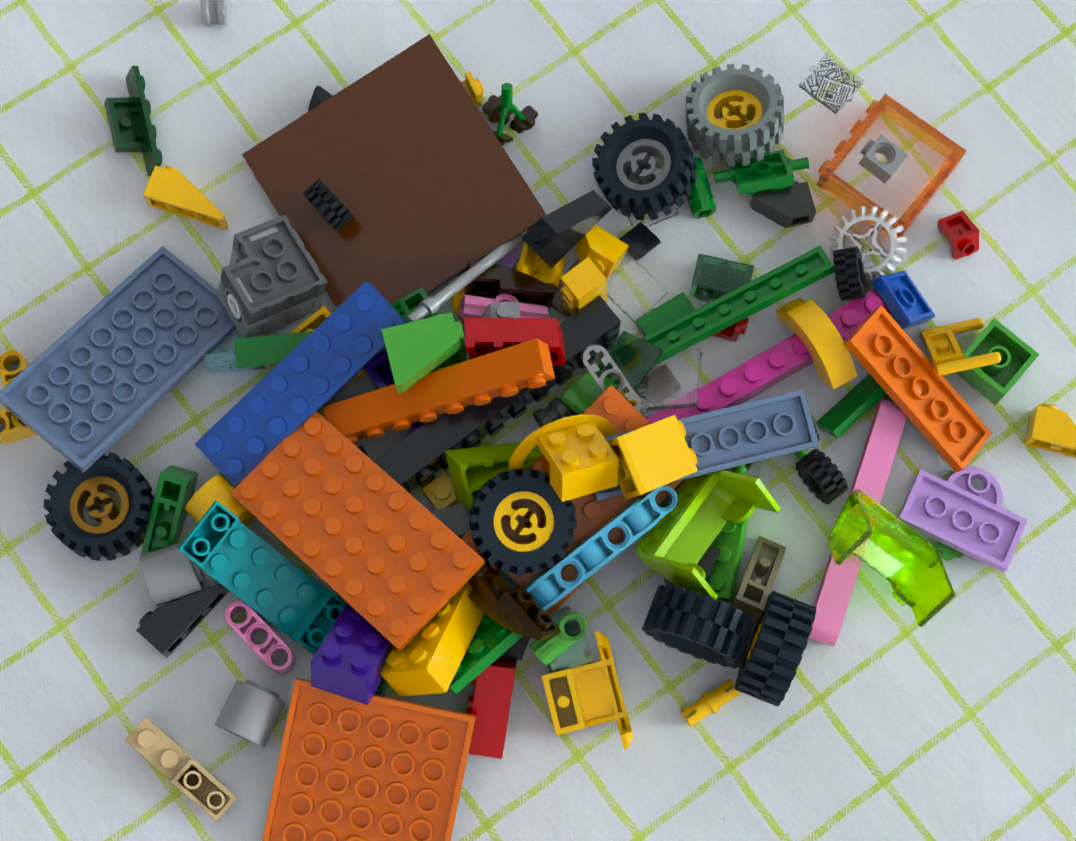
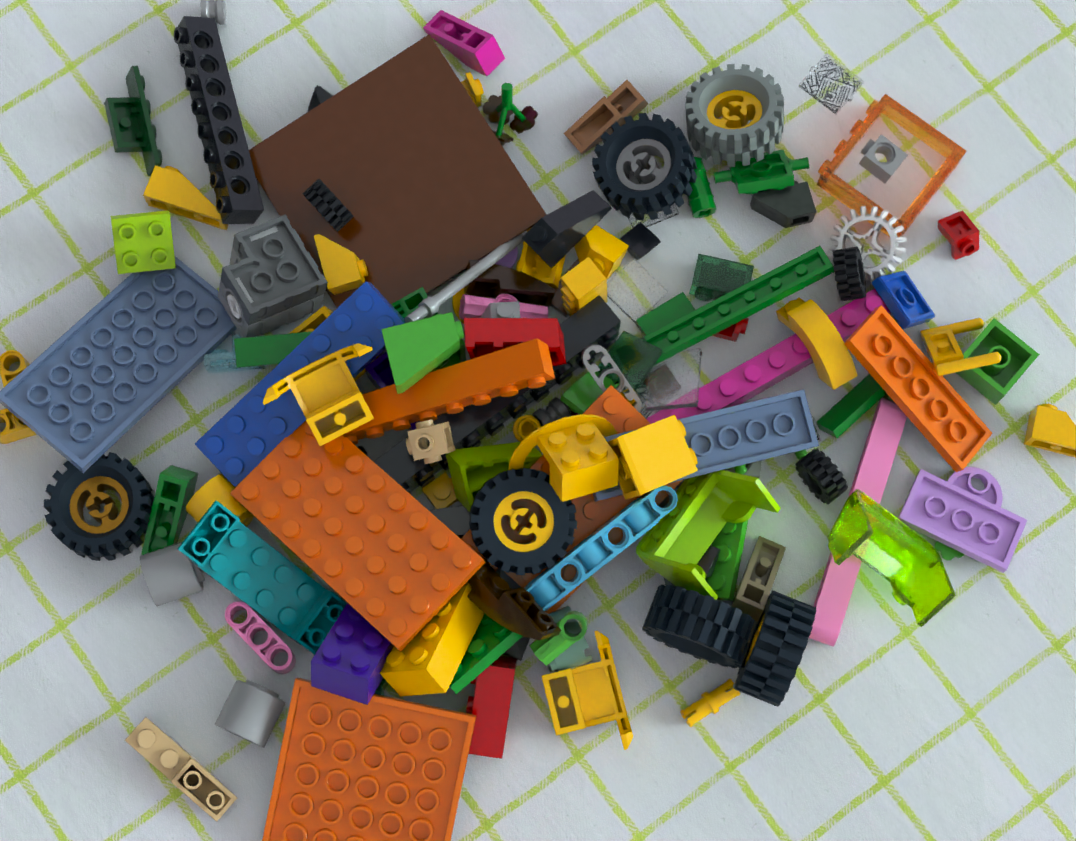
(143, 242): none -> lime plate
(176, 620): black slope -> none
(218, 121): none -> black brick
(327, 394): none -> yellow piece
(340, 266): none -> yellow slope
(439, 441): none -> tan brick
(466, 42): none -> dark pink slope
(525, 426): none -> yellow plate
(590, 127): none -> medium nougat slope

